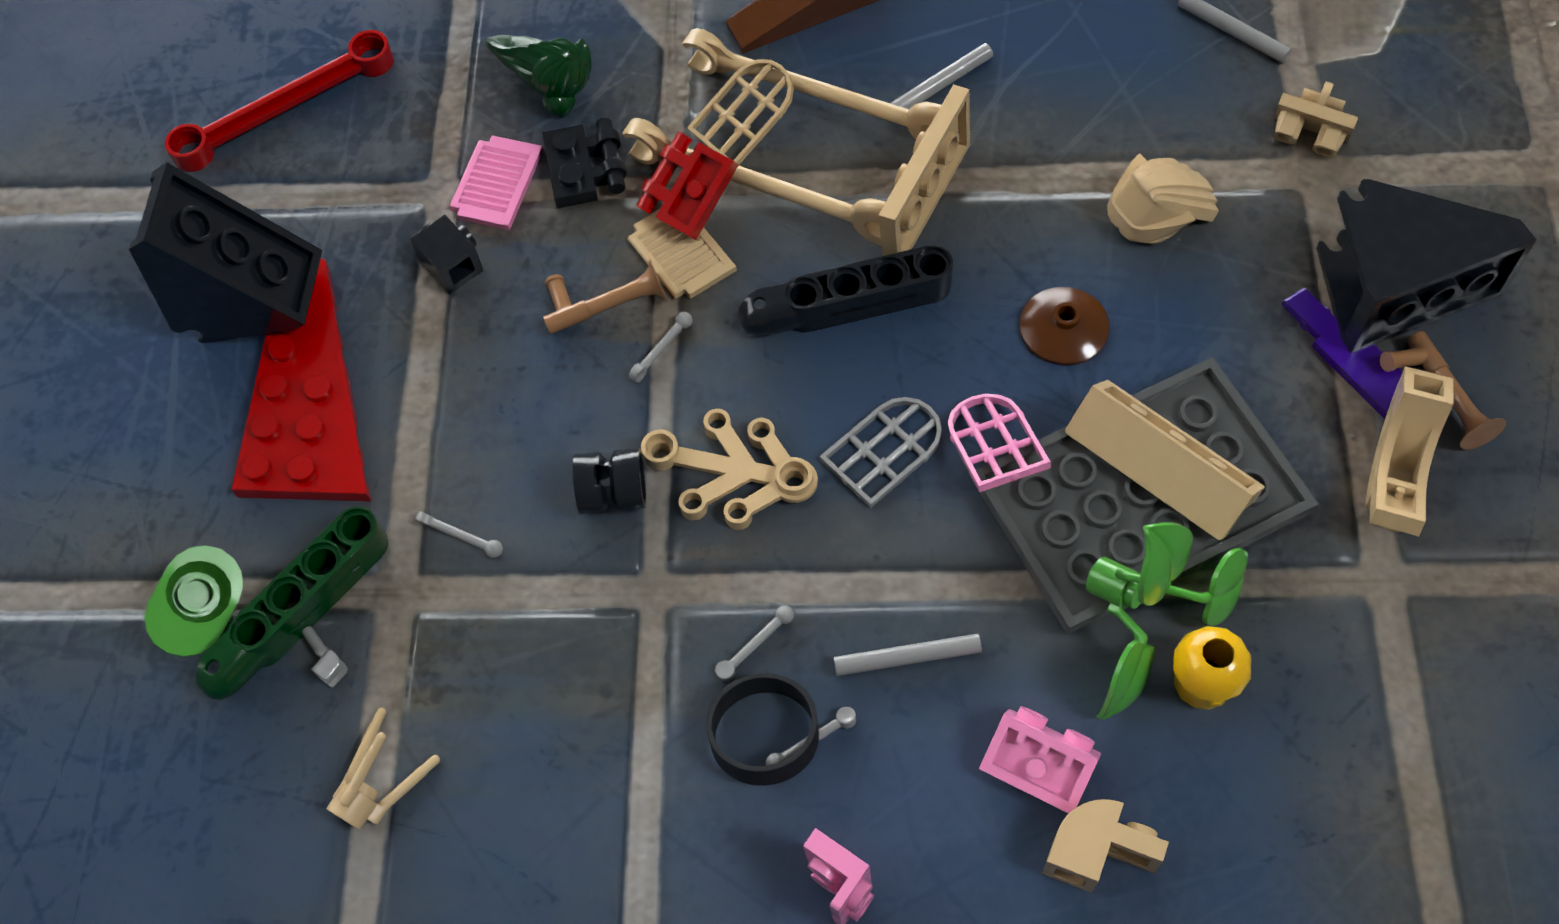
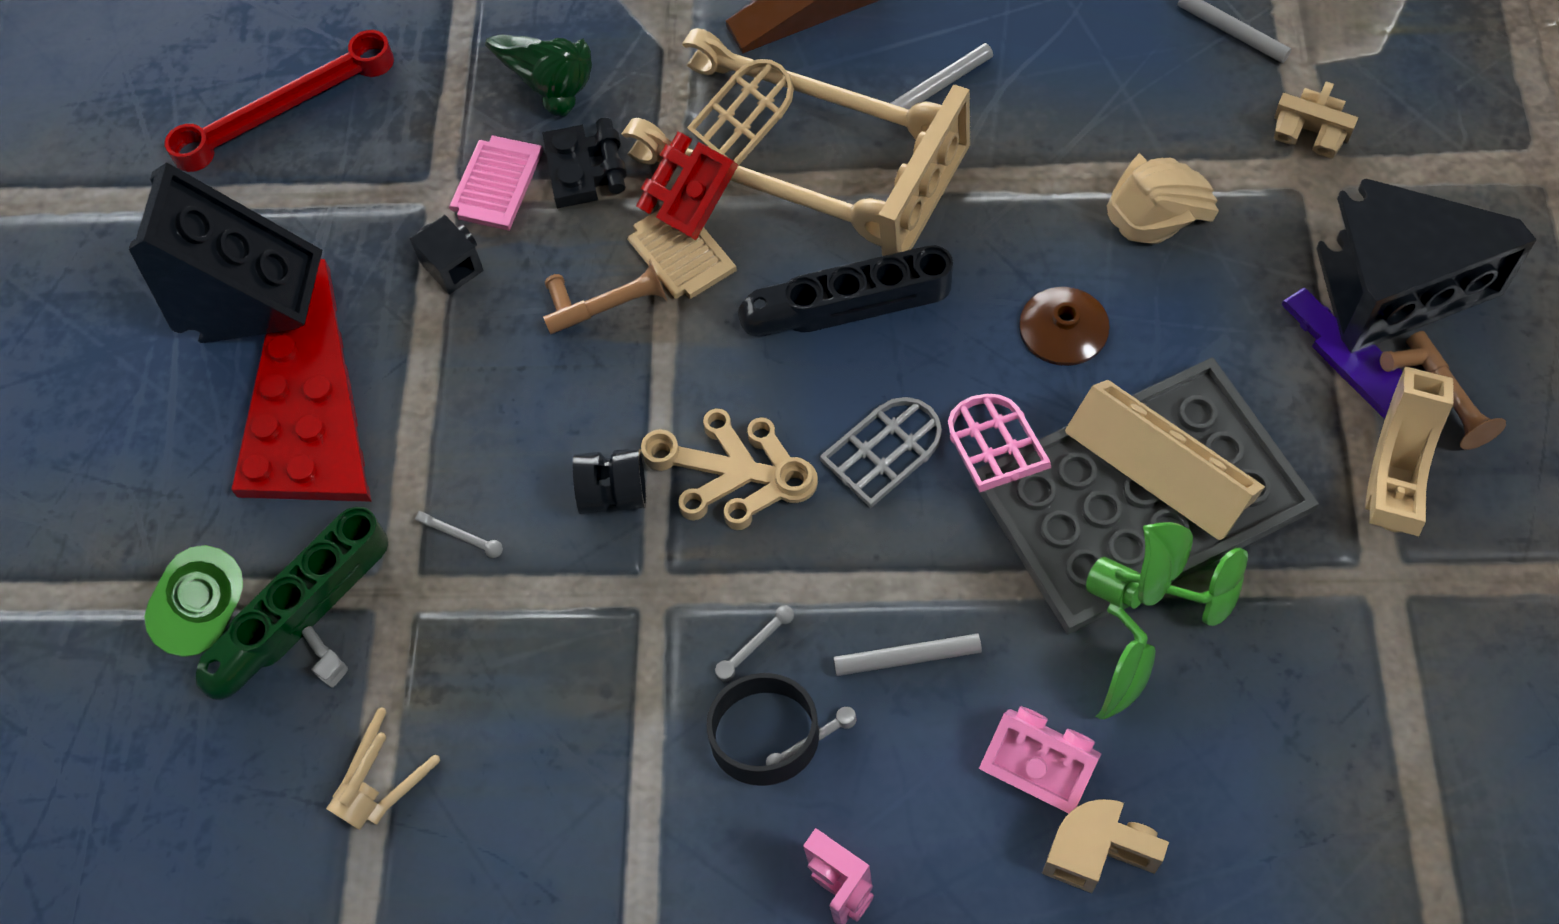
(638, 371): light grey hinge -> none
(1200, 682): yellow piece -> none

